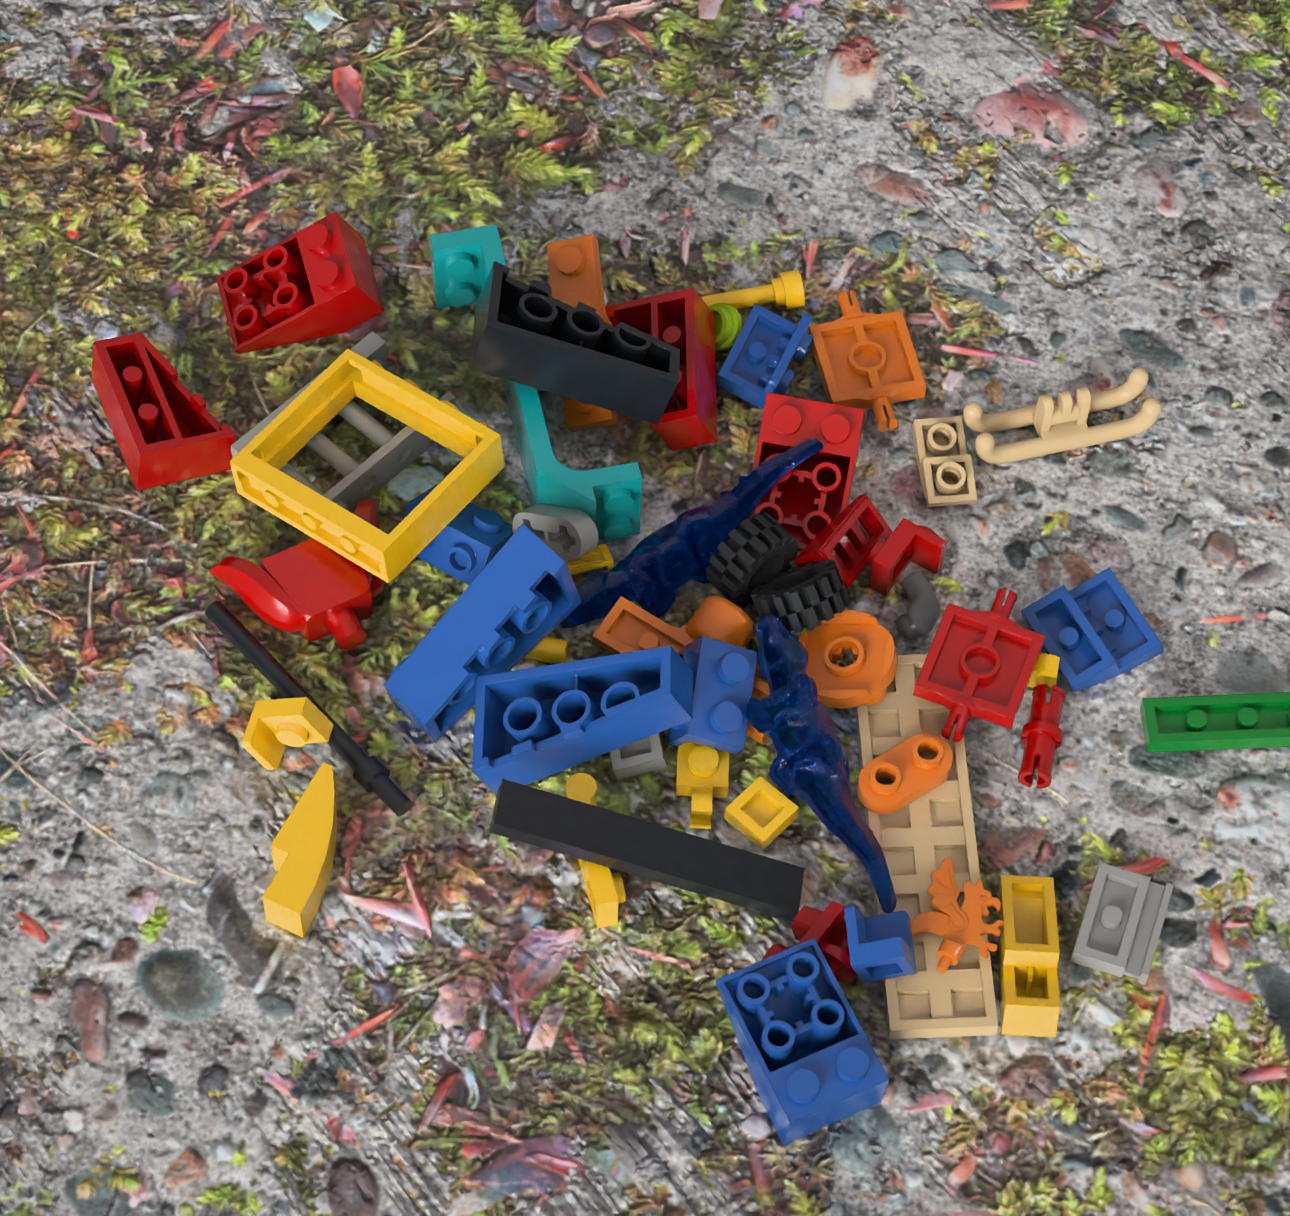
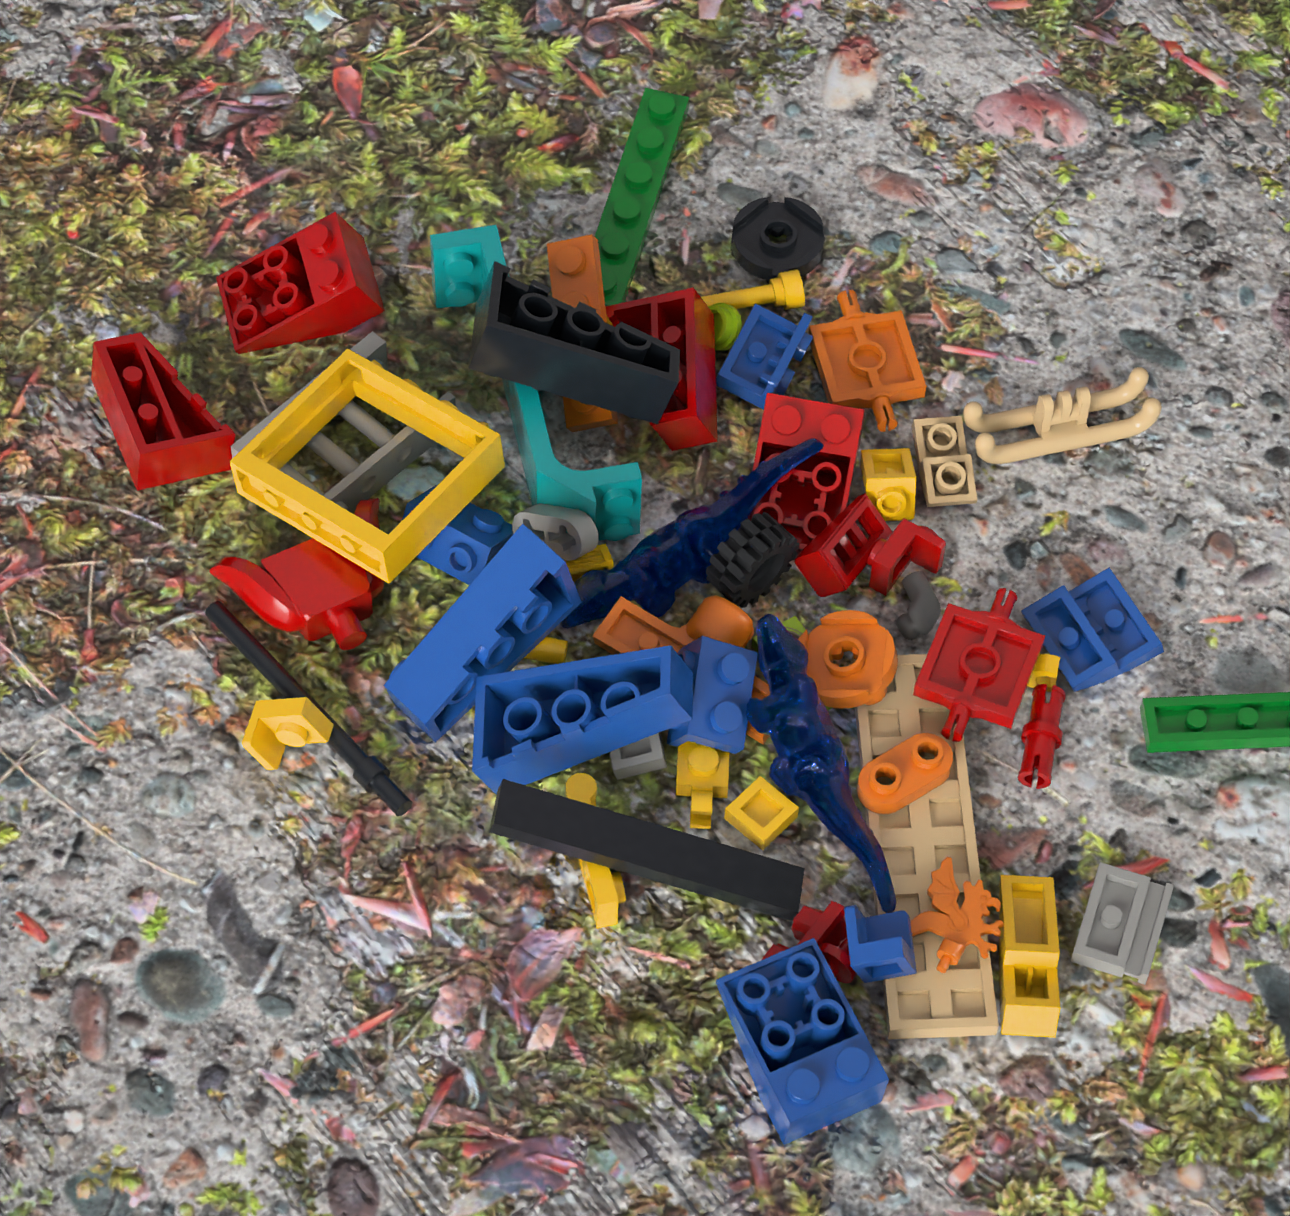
(303, 856): yellow slope -> none
(638, 189): none -> green plate
(766, 259): none -> black plate
(803, 595): black tyre -> none
(890, 482): none -> yellow bracket

